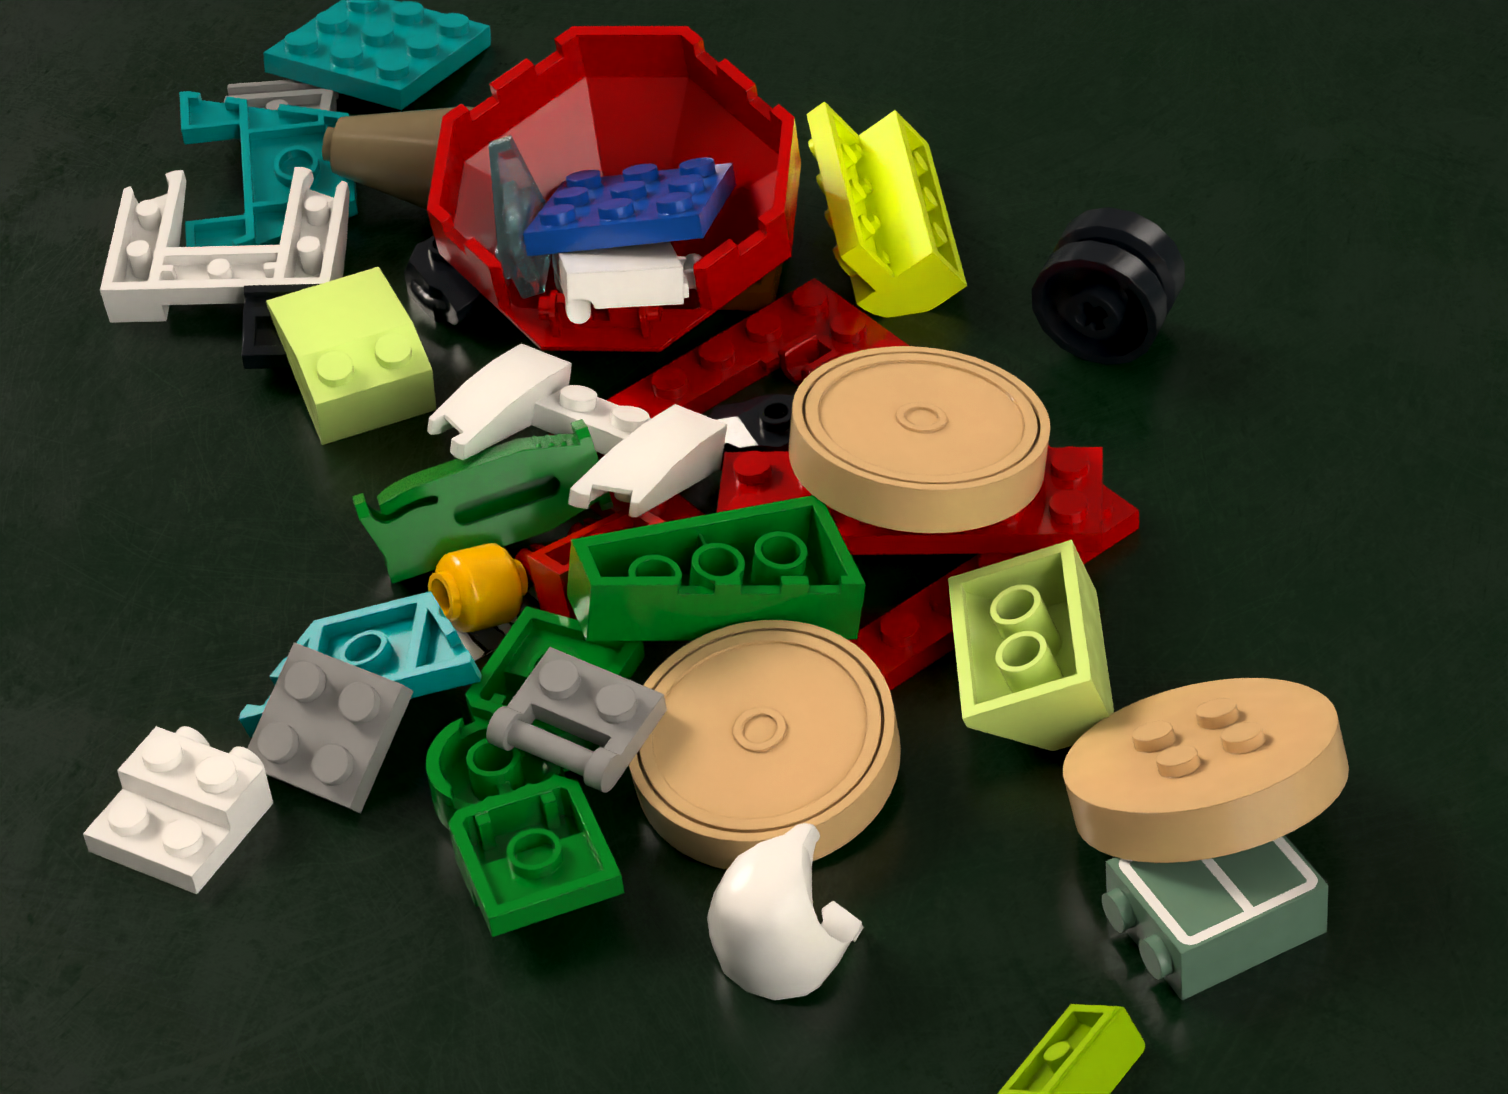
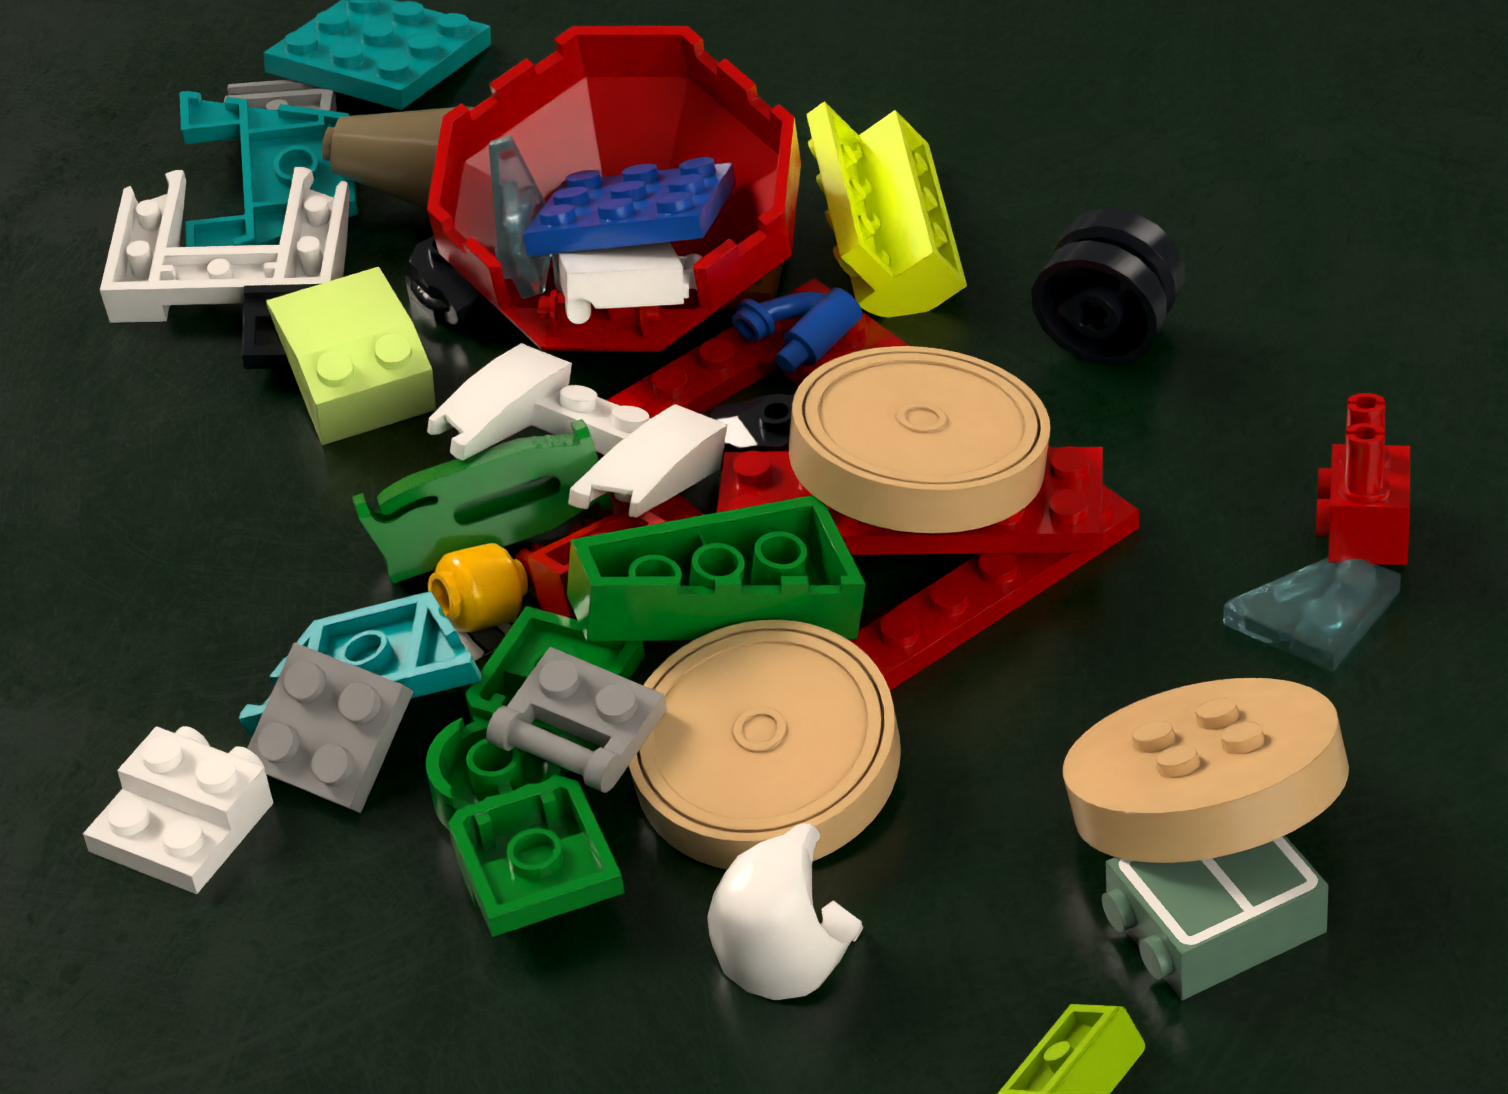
(823, 323): none -> blue plant
(1031, 648): yellowish green slope -> none
(1317, 609): none -> clear light blue wing
(1366, 490): none -> red brick

